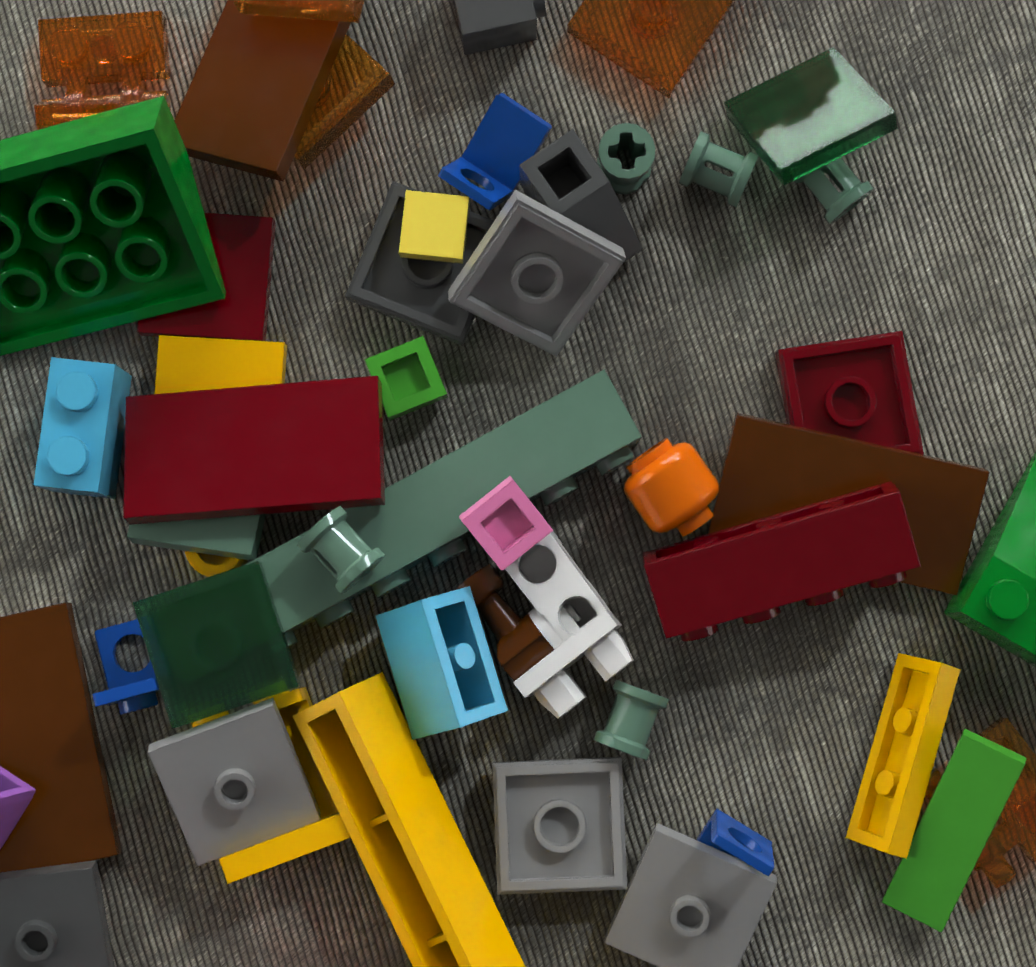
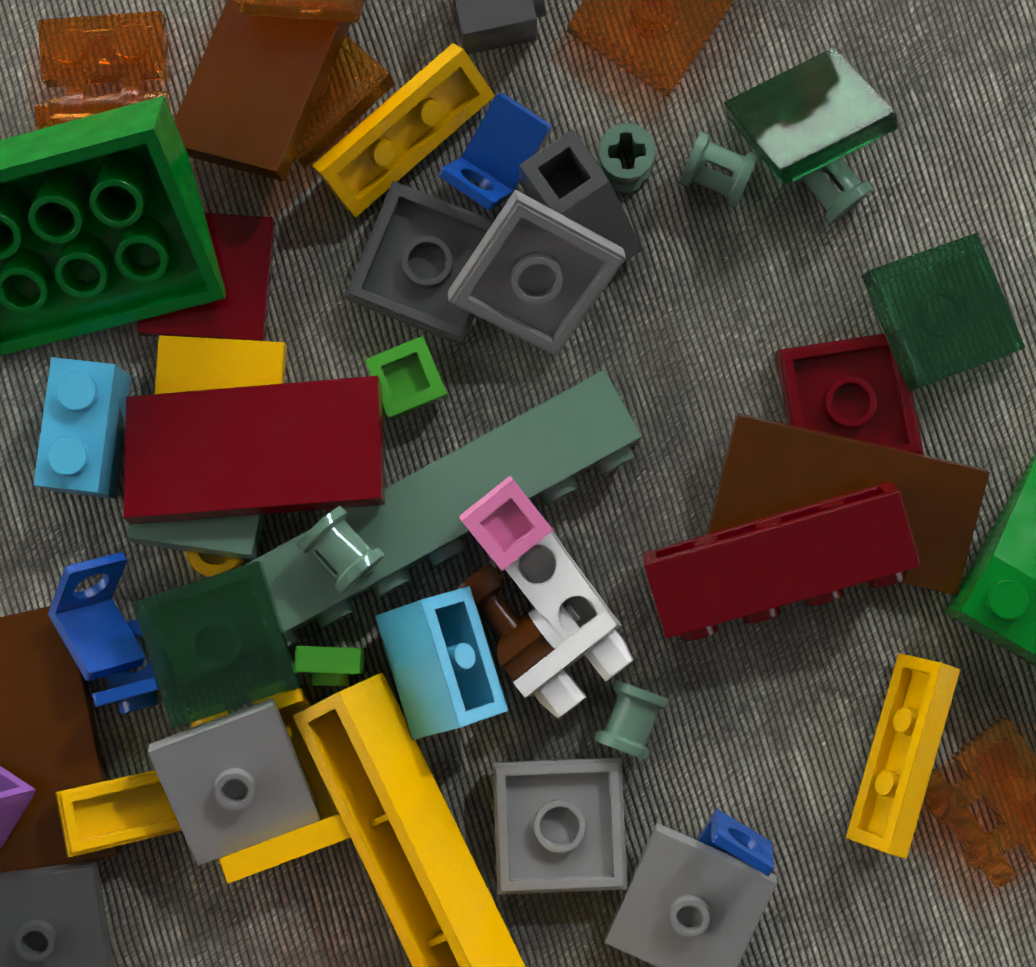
(92, 622): none -> blue bracket
(114, 813): none -> yellow tile
(330, 664): none -> bright green plate
(404, 130): none -> yellow plate
(434, 226): light yellow tile -> none
(671, 487): orange head -> none
(942, 312): none -> clear green tile
(954, 829): bright green tile -> none

